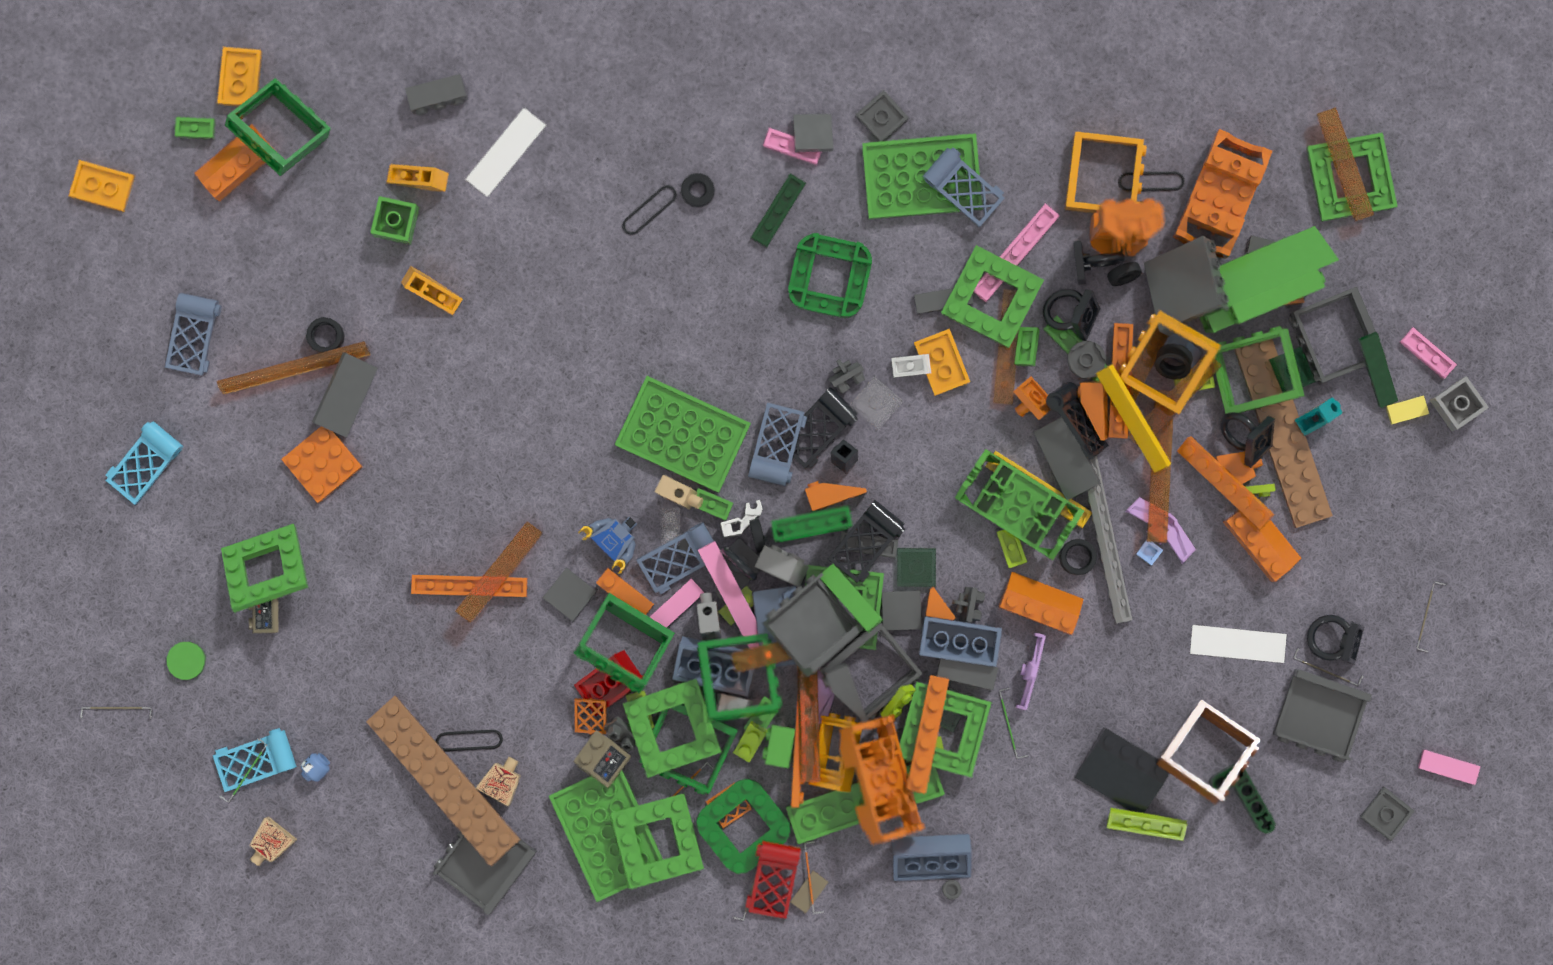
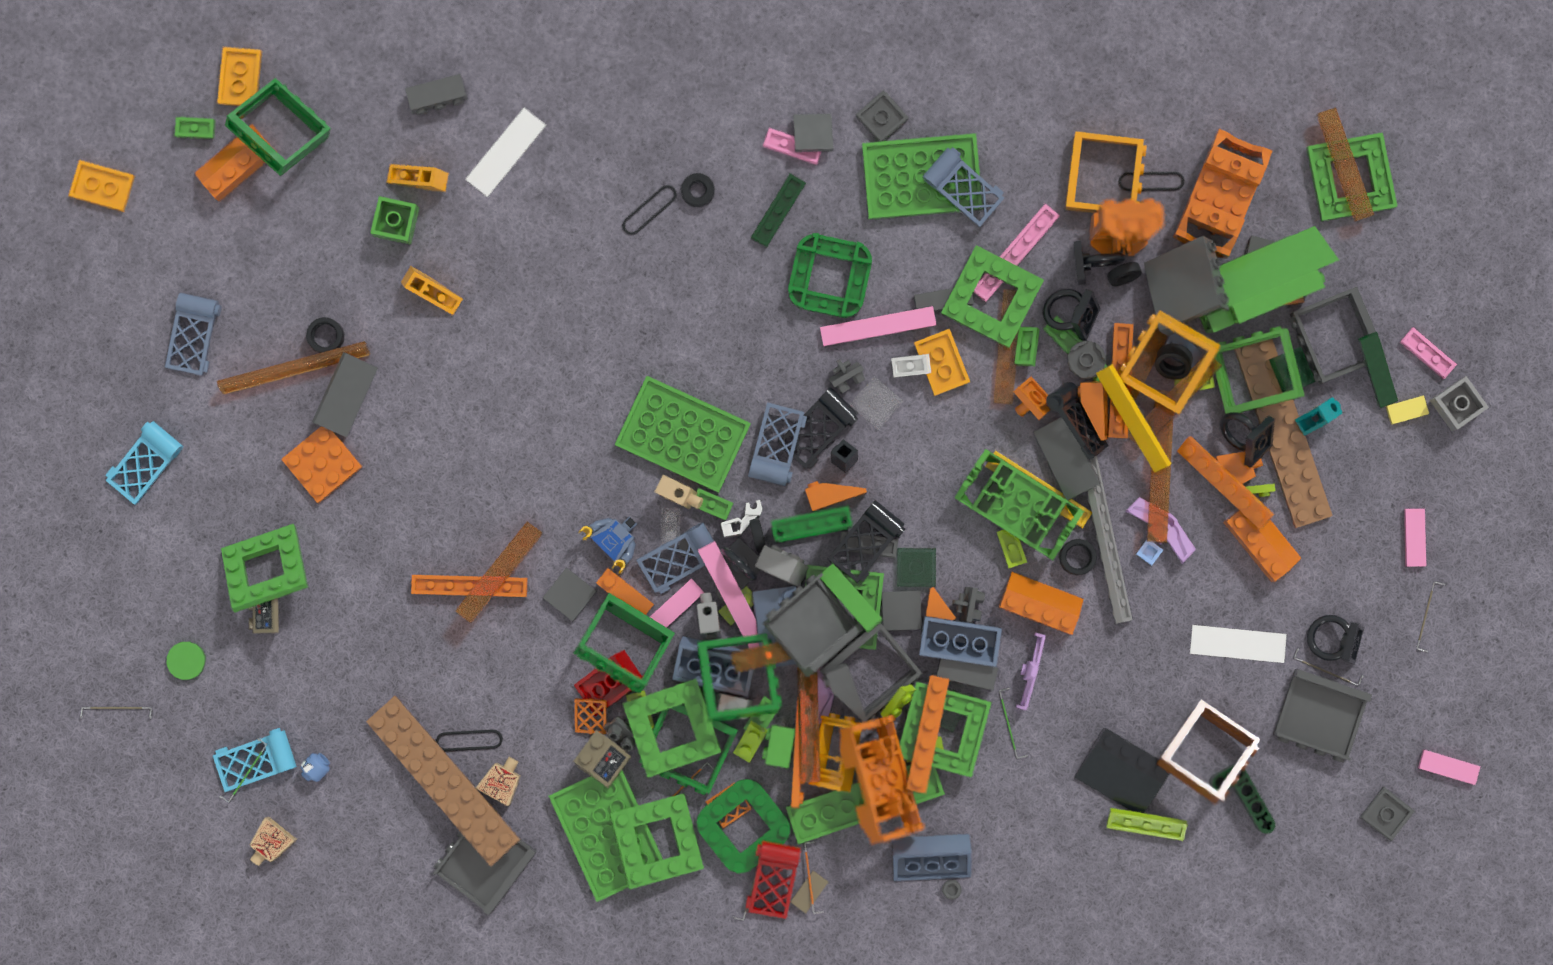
(878, 326): none -> bright pink tile
(1415, 537): none -> bright pink tile

